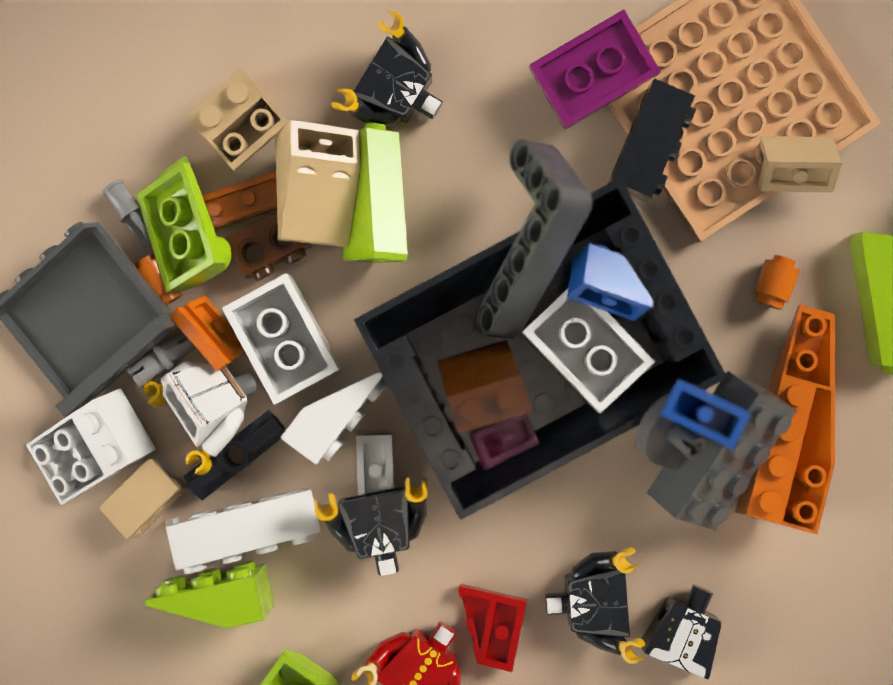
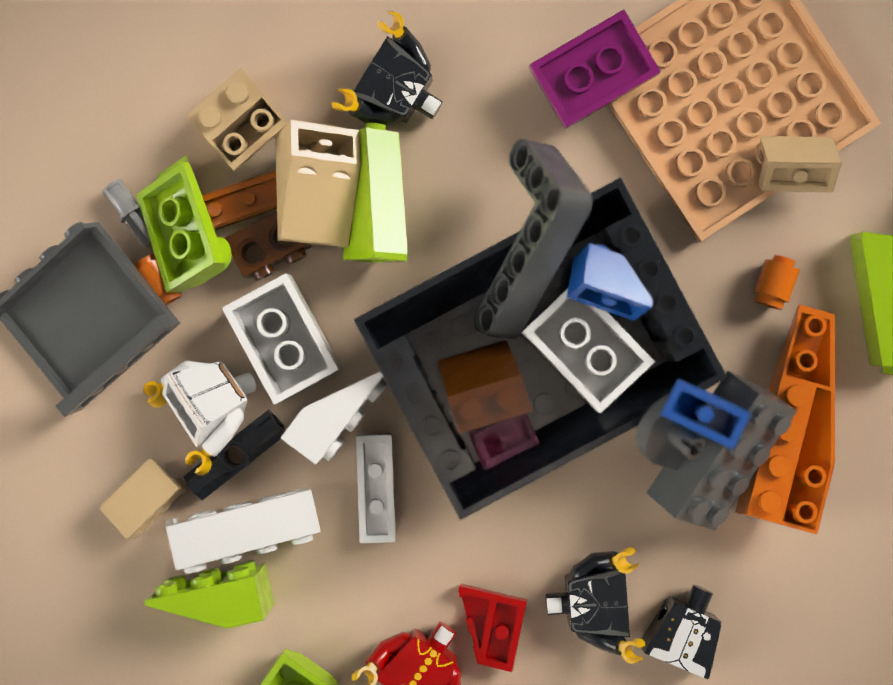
(91, 446): white slope -> none
(161, 359): light grey pin -> none
(209, 332): orange plate -> none
(377, 522): black torso -> none
(653, 139): black brick -> none

